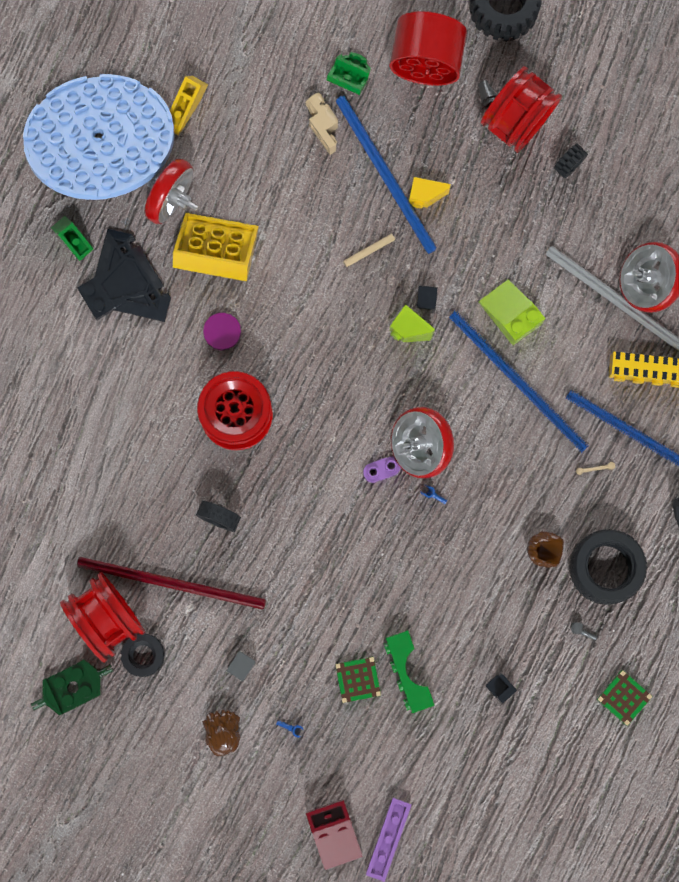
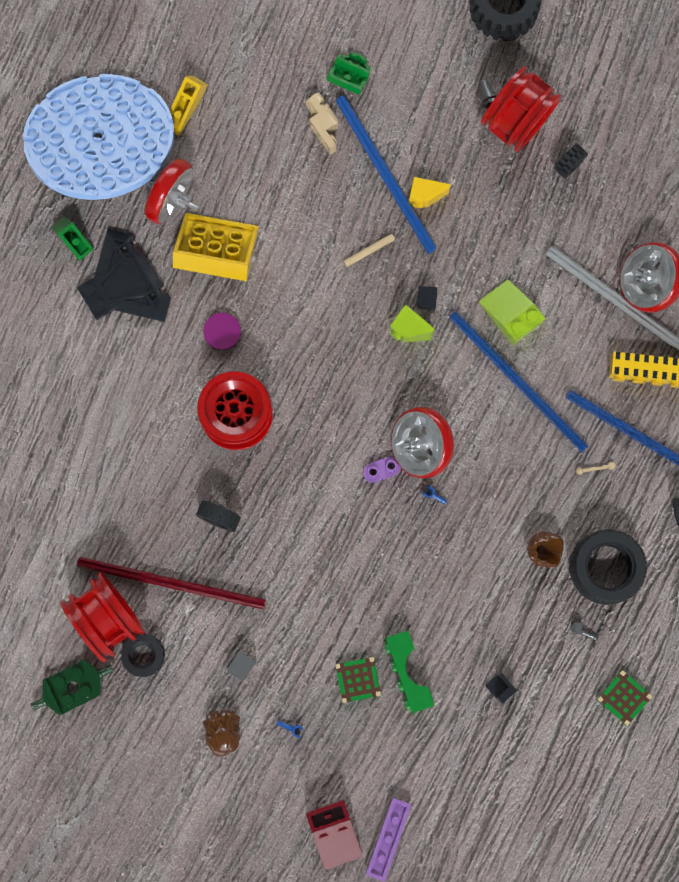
(428, 48): red wheel -> none

